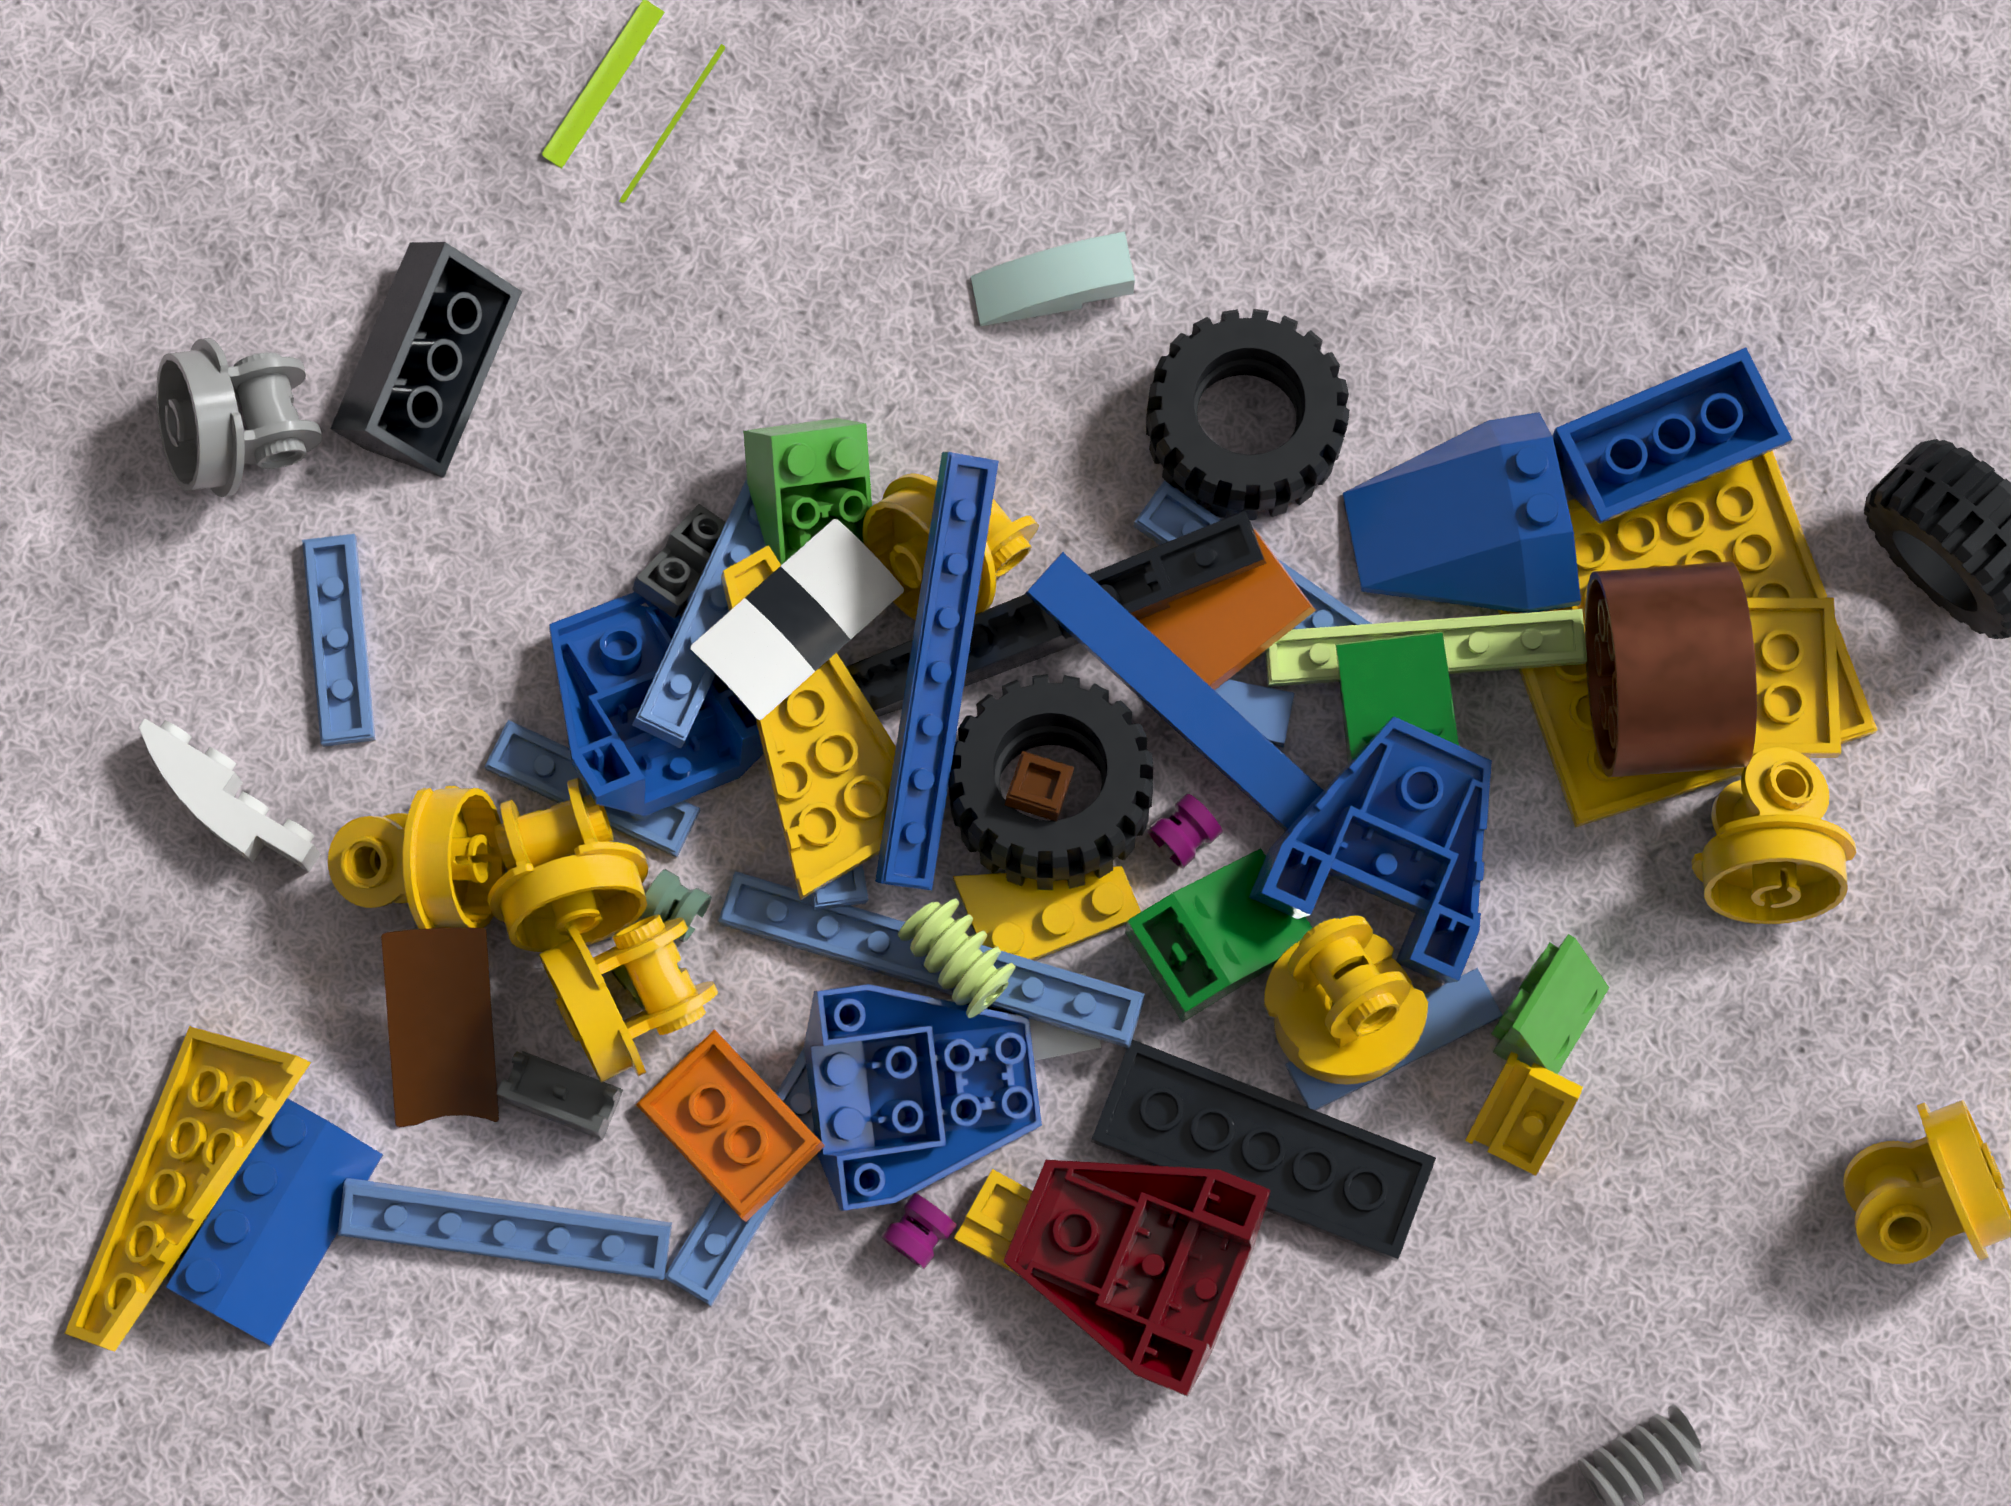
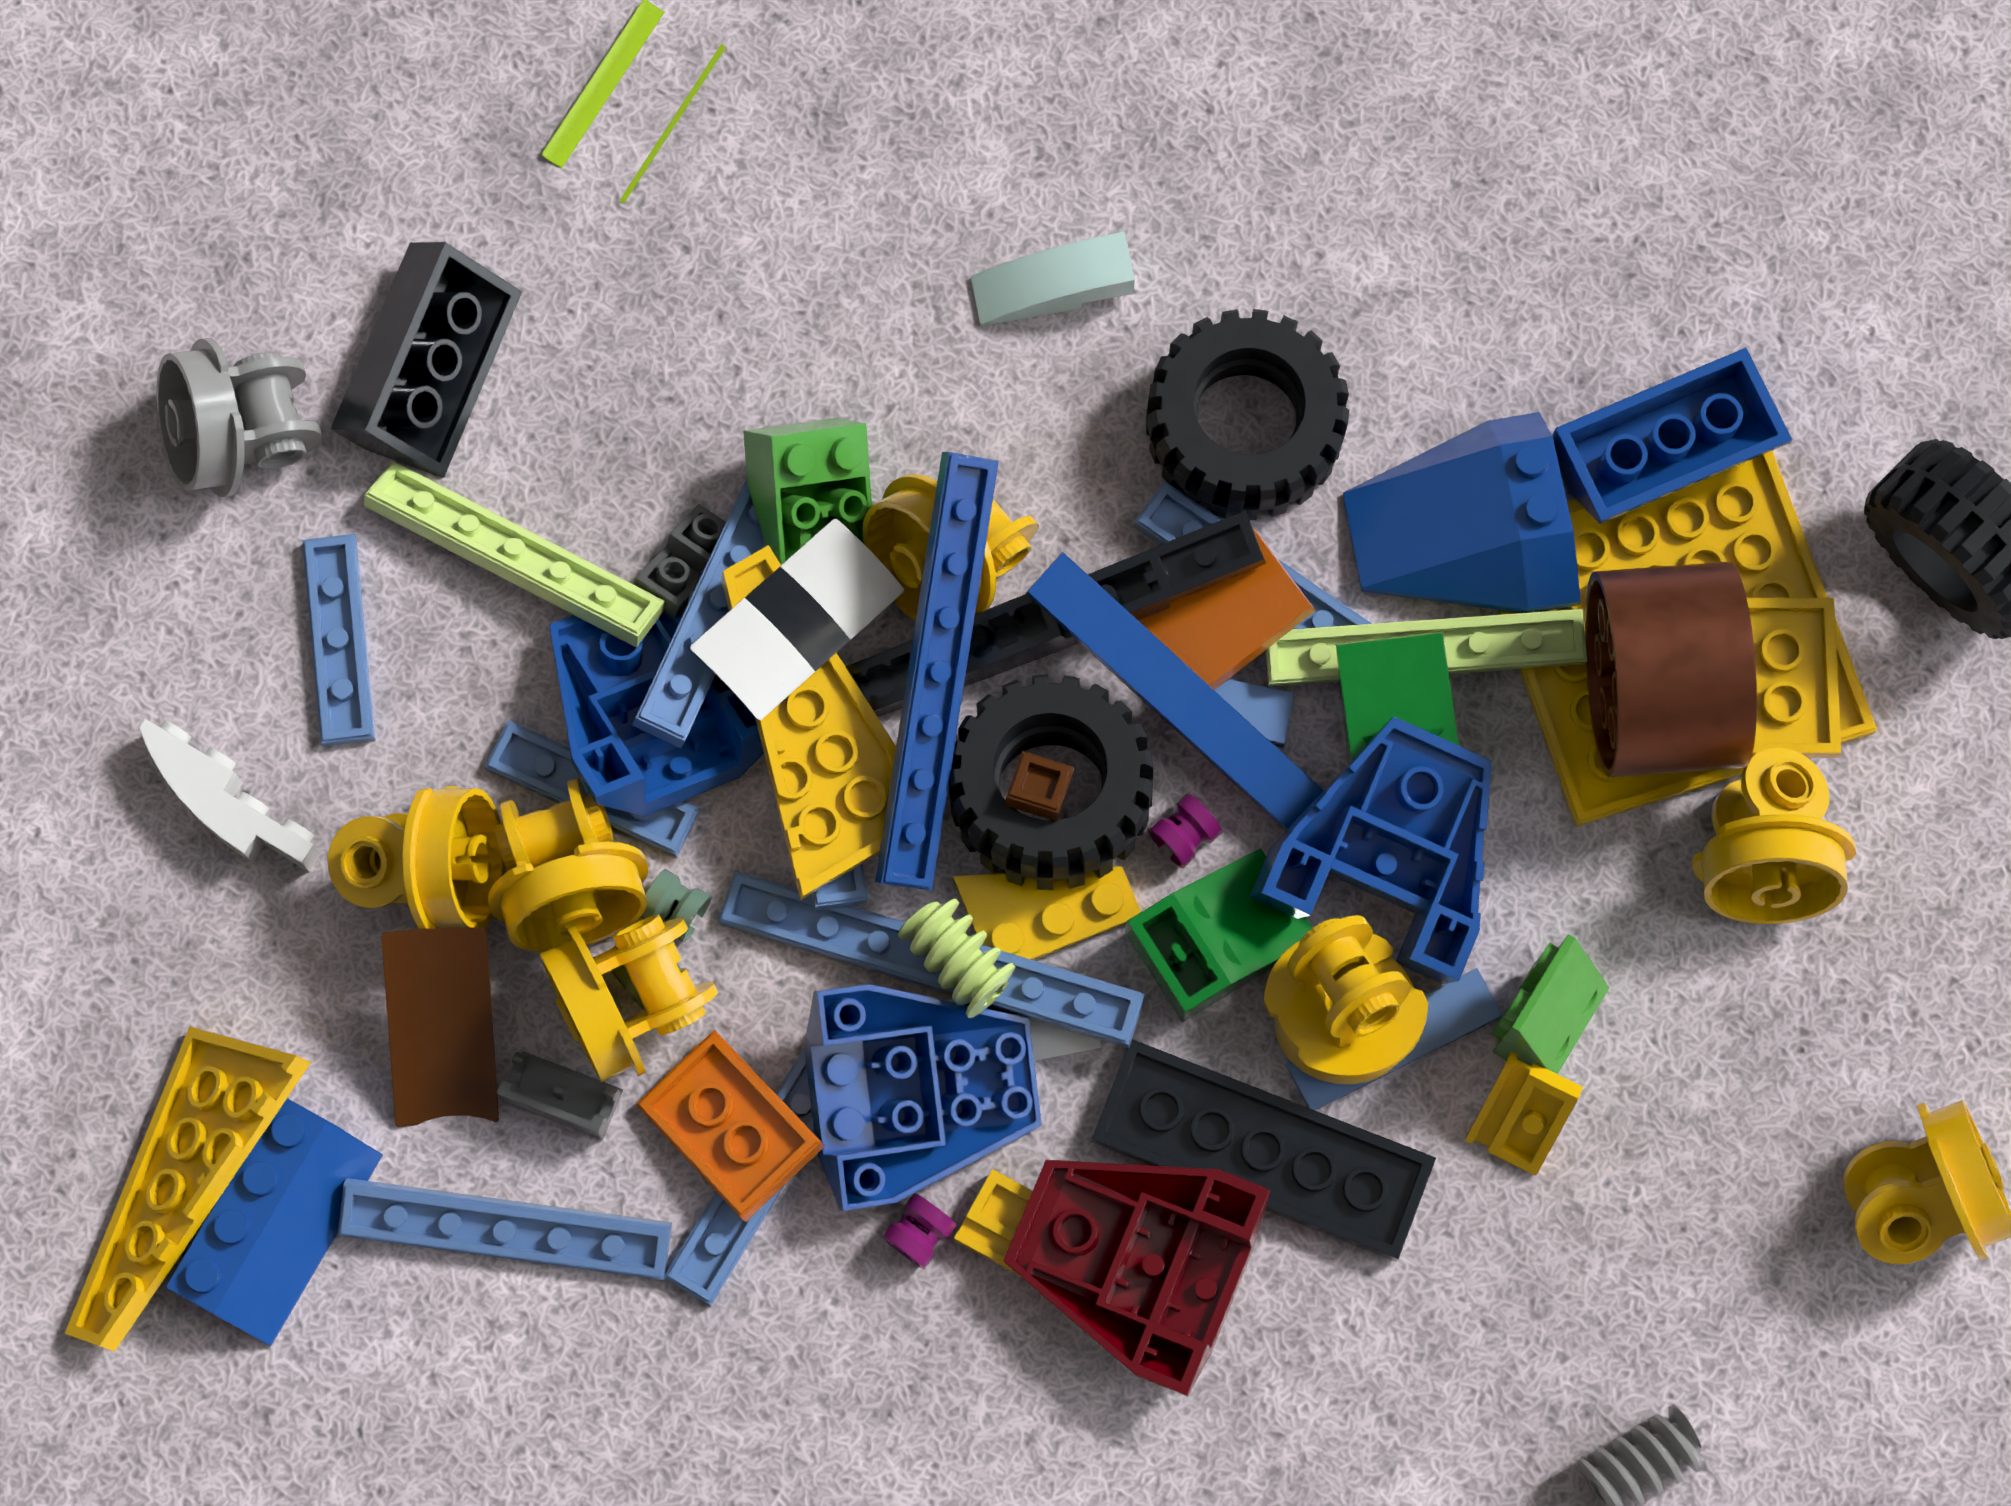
(514, 553): none -> yellowish green tile

